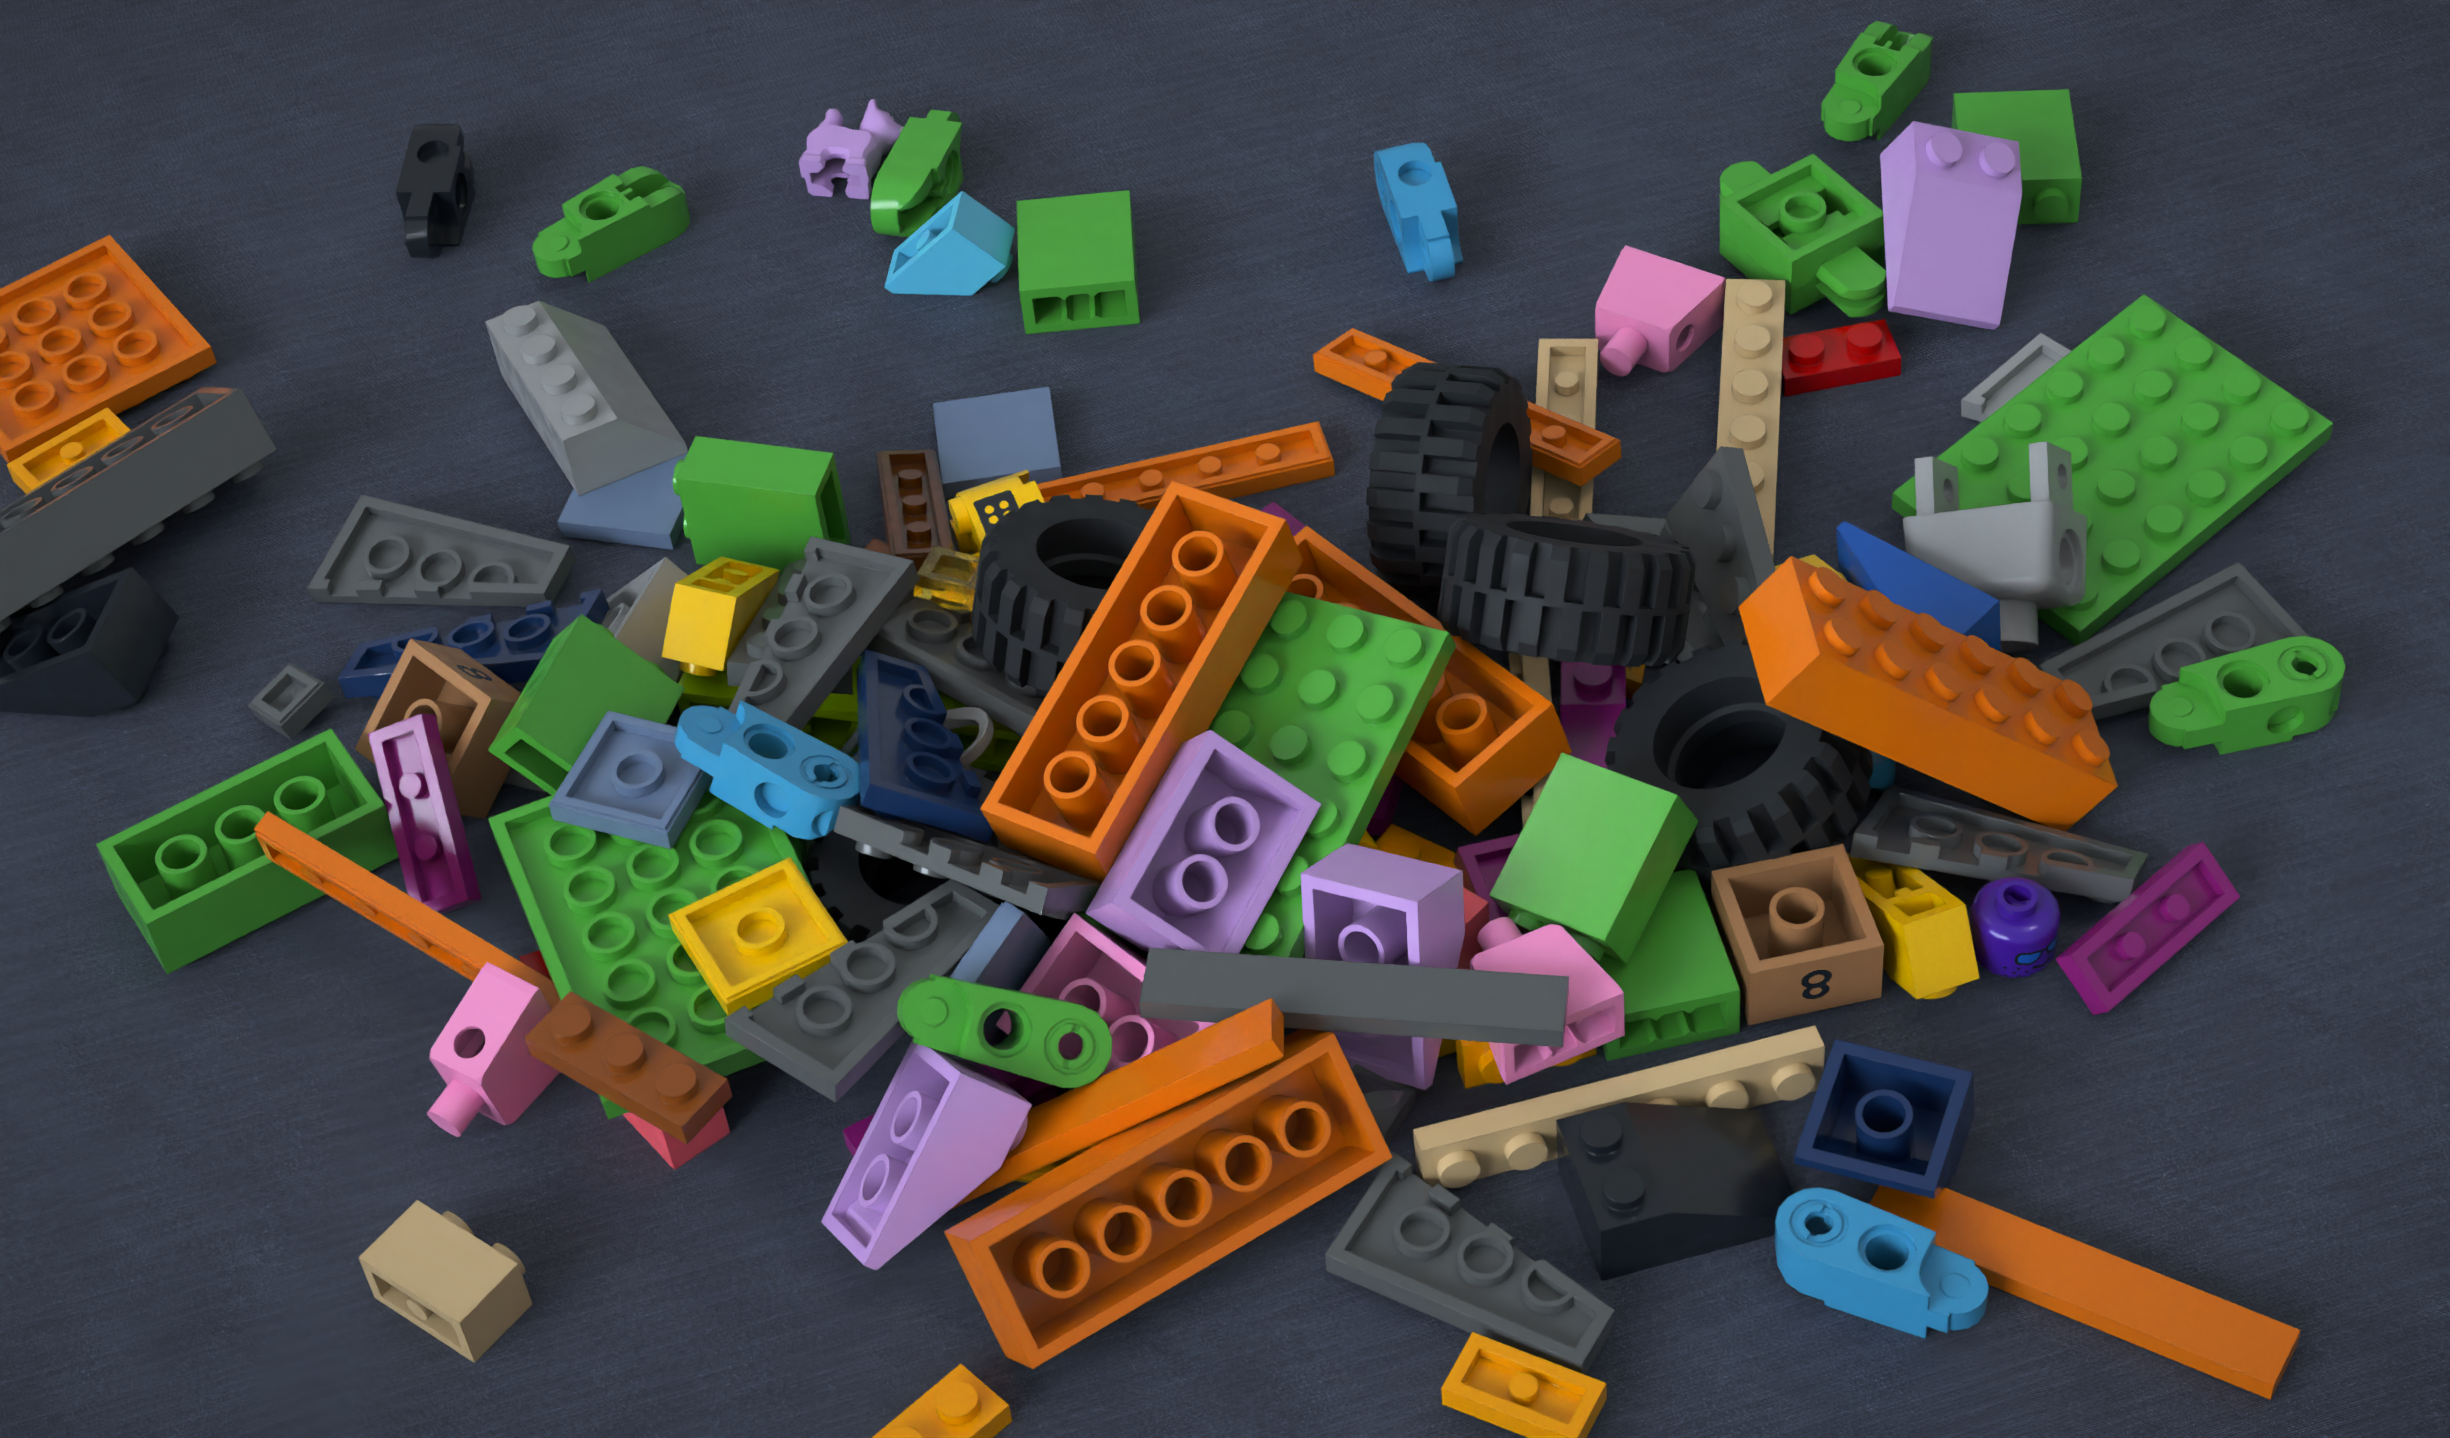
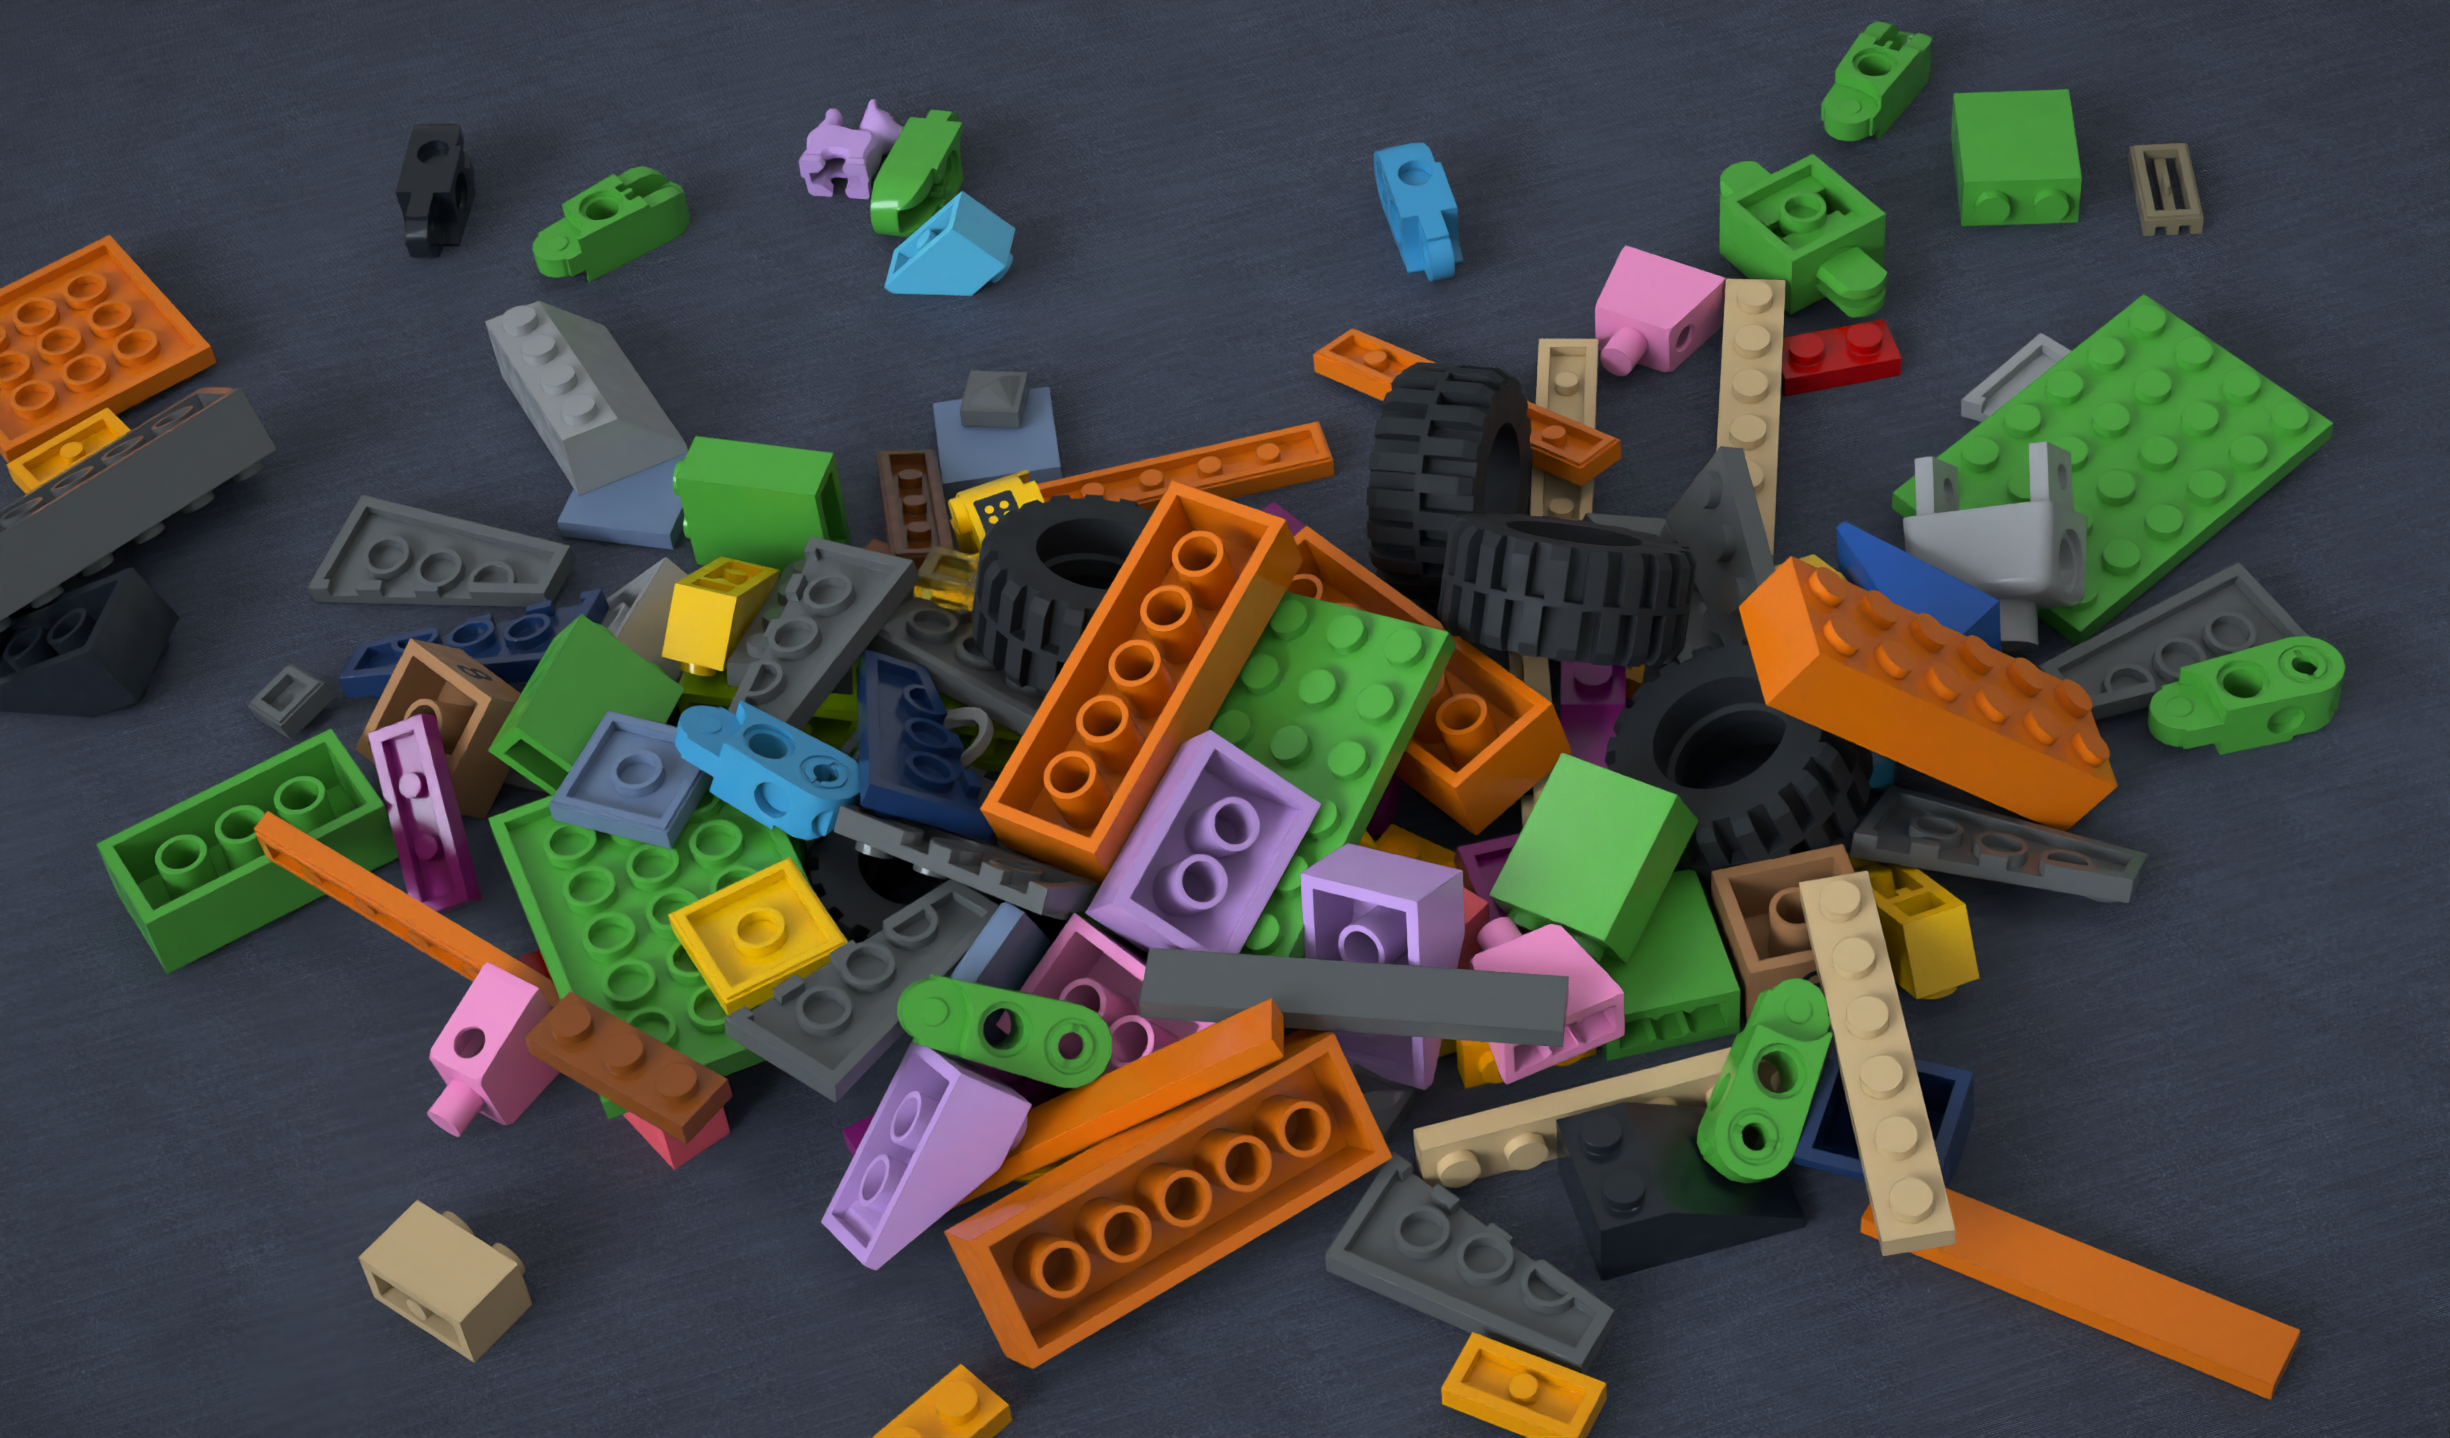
(995, 399): none -> dark grey tile
(1077, 262): bright green brick -> none
(1791, 1033): none -> bright green piece
(1835, 1252): dark azure piece -> none
(1877, 1065): none -> tan plate
(1949, 223): lavender slope -> none
(2014, 927): dark purple head -> none
(2147, 928): magenta plate -> none
(2168, 215): none -> dark tan tile

